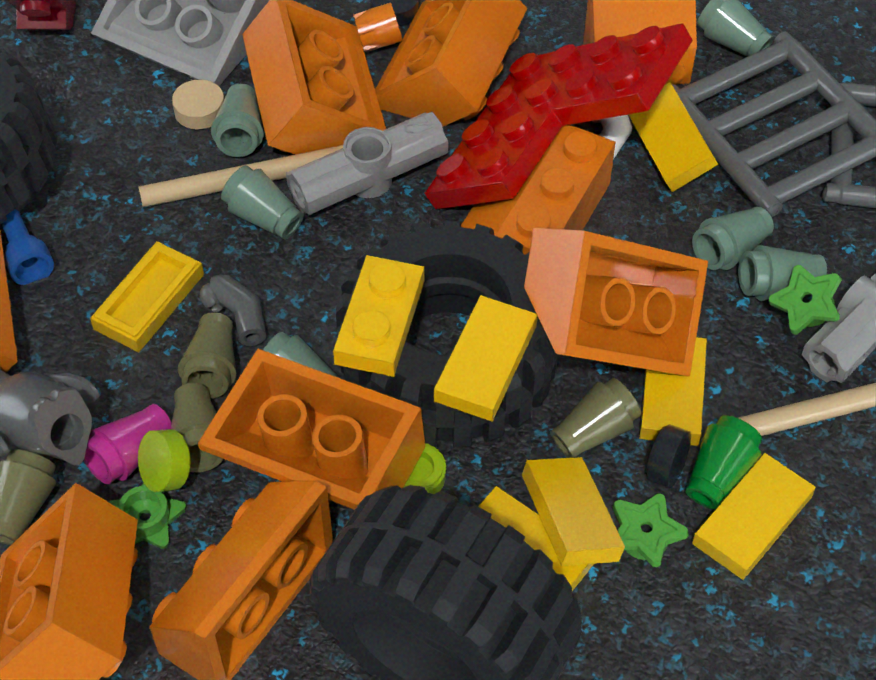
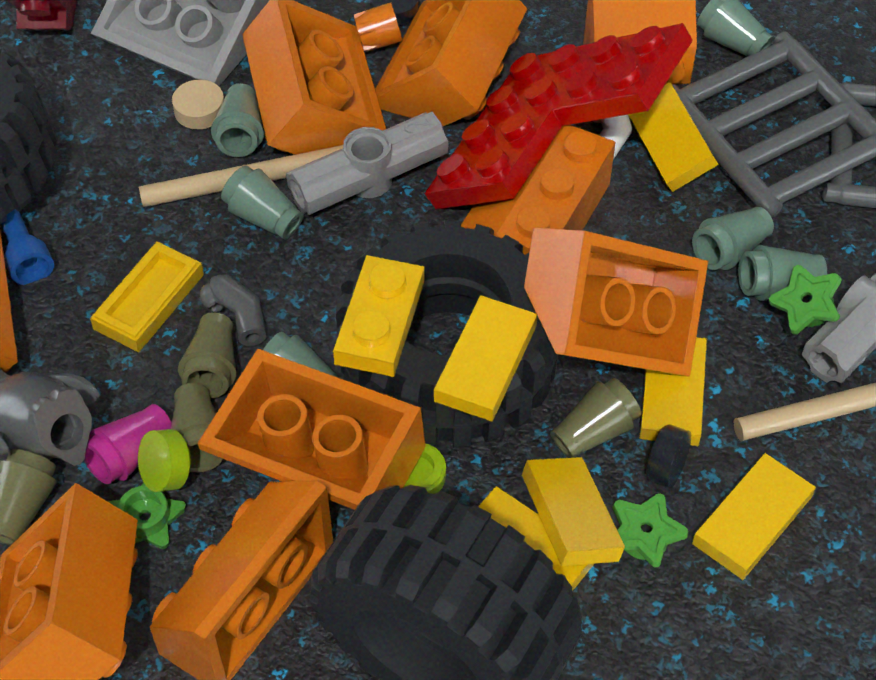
(723, 460): green cone -> none

